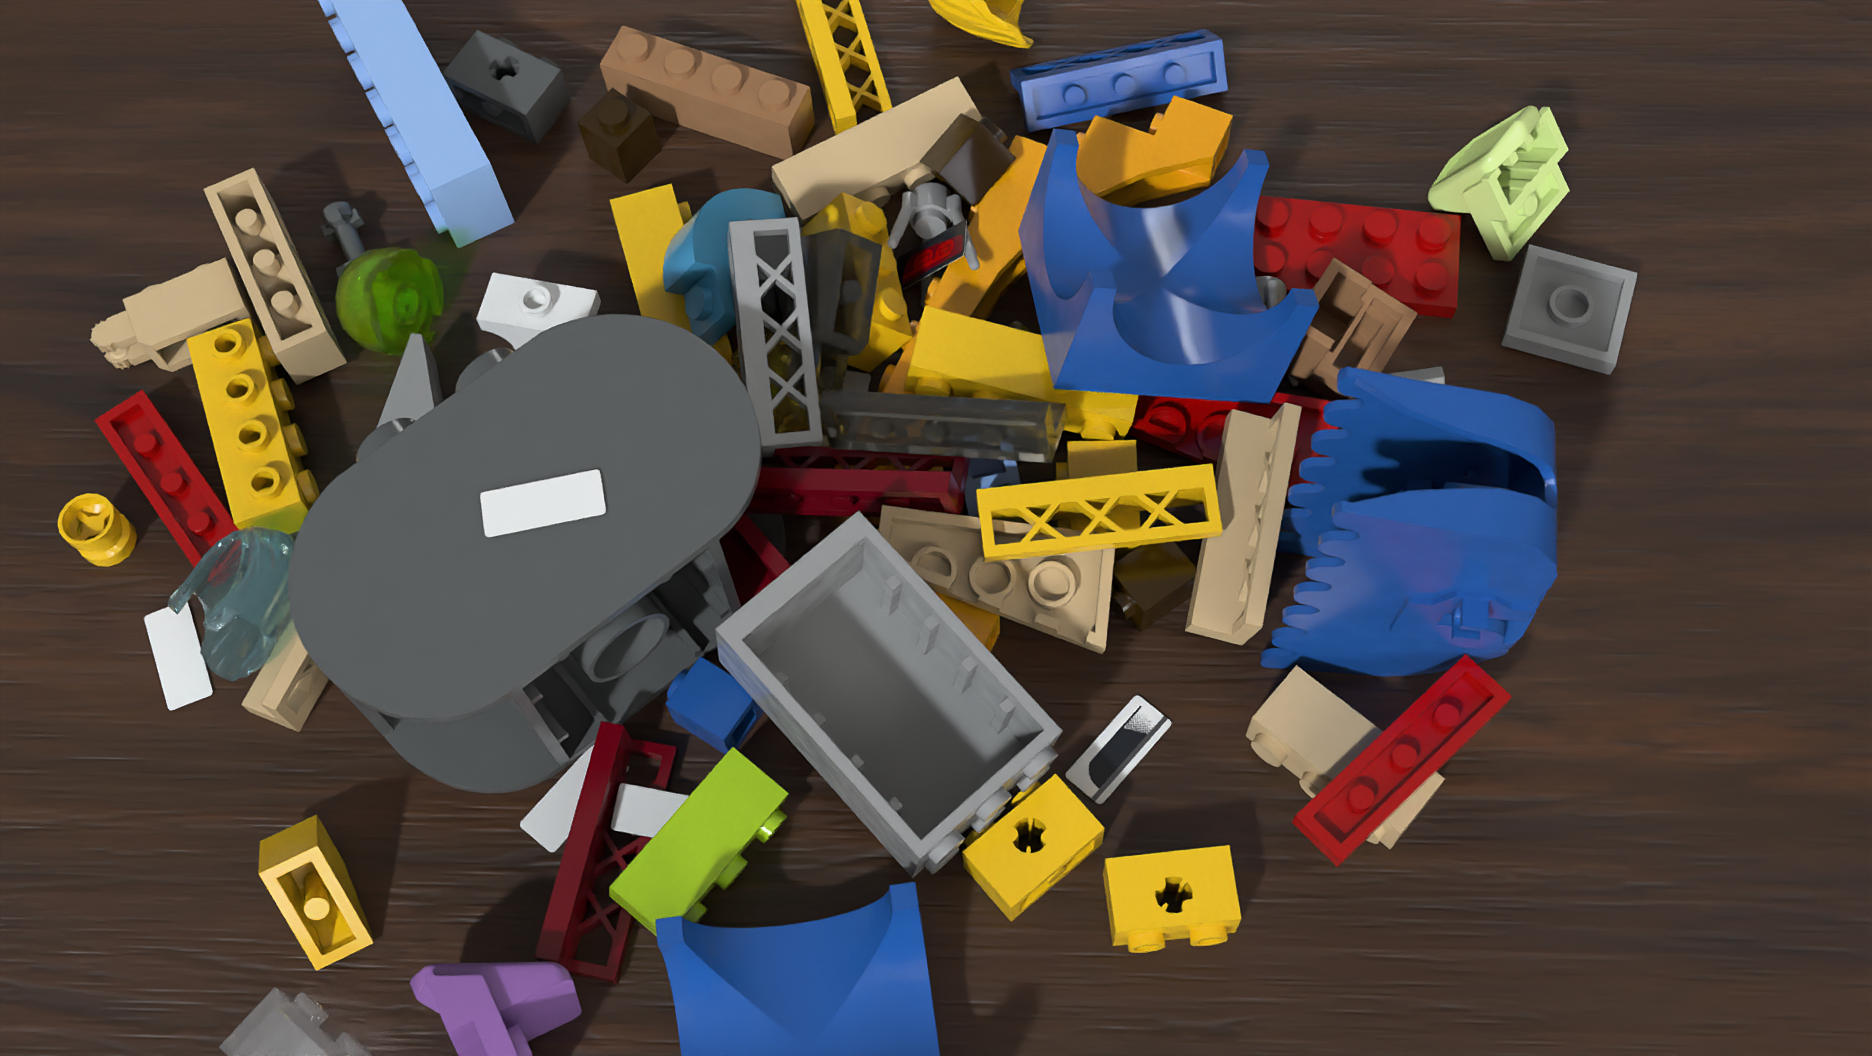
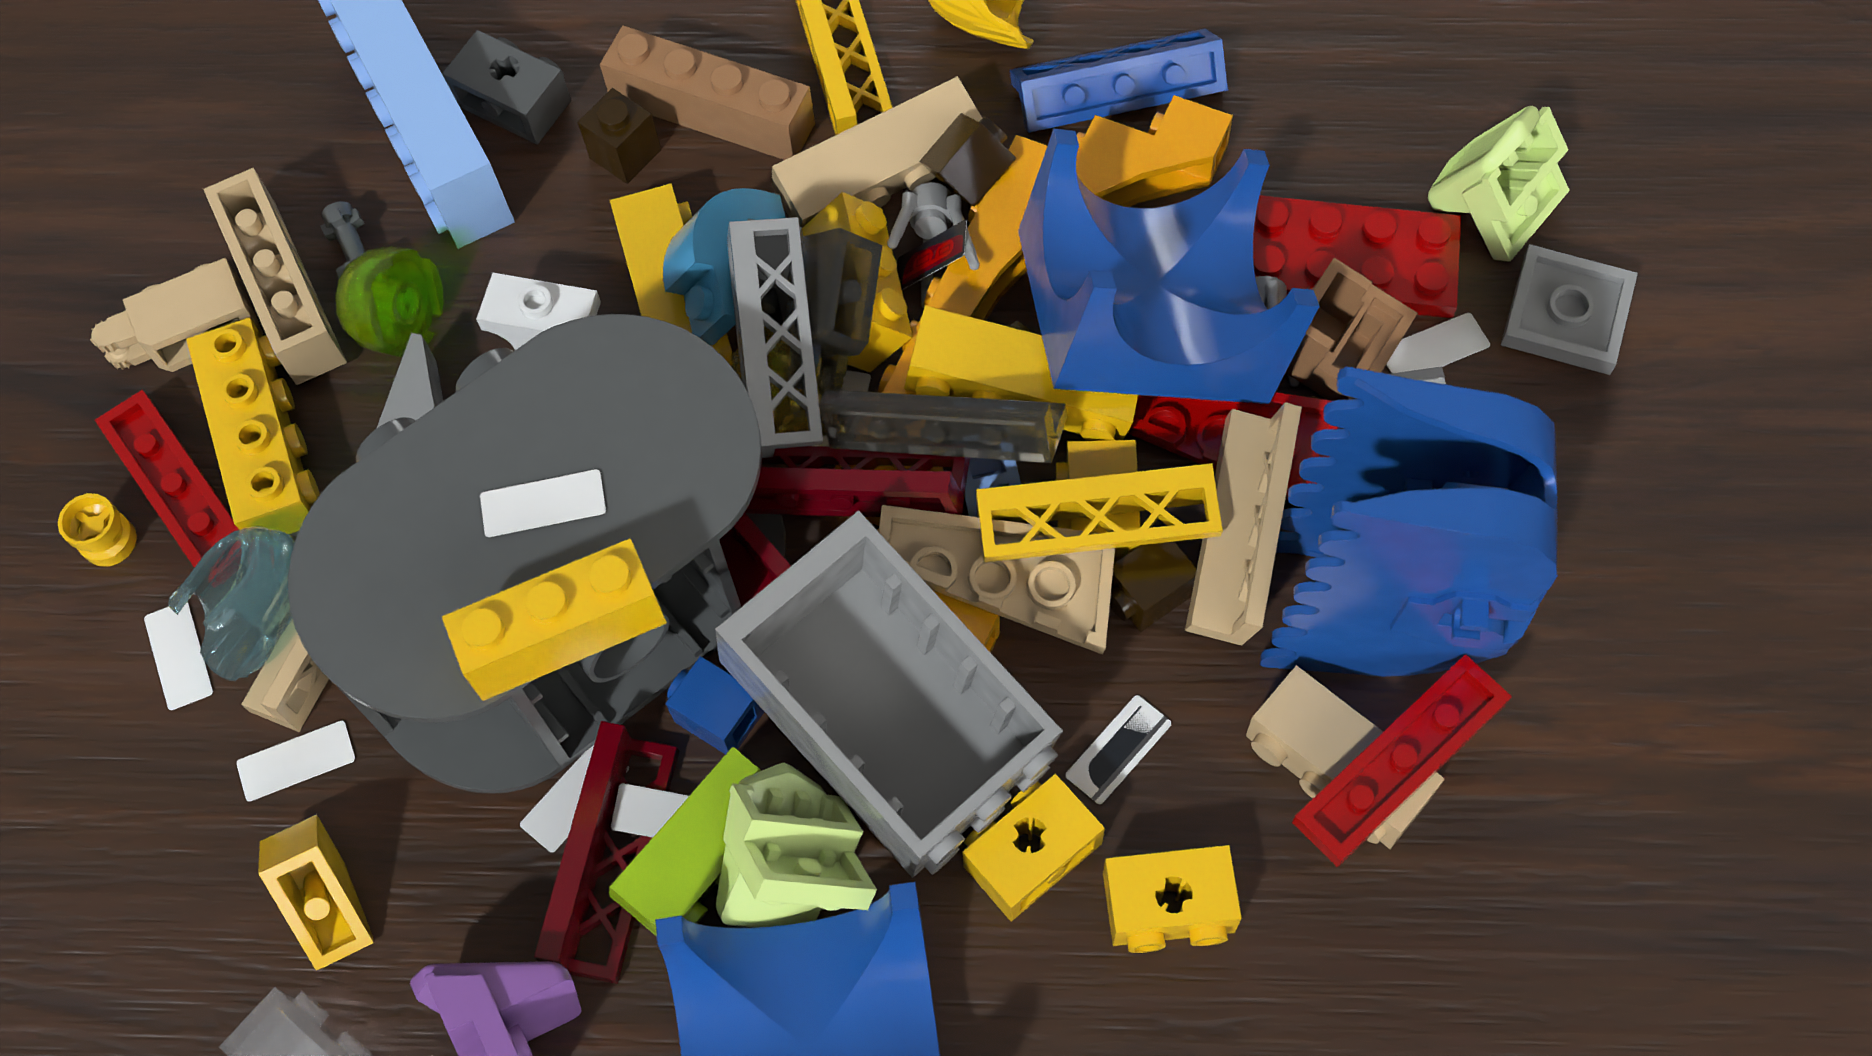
(295, 760): none -> white sticker
(553, 620): none -> yellow brick
(788, 852): none -> yellowish green piece
(1439, 345): none -> white sticker

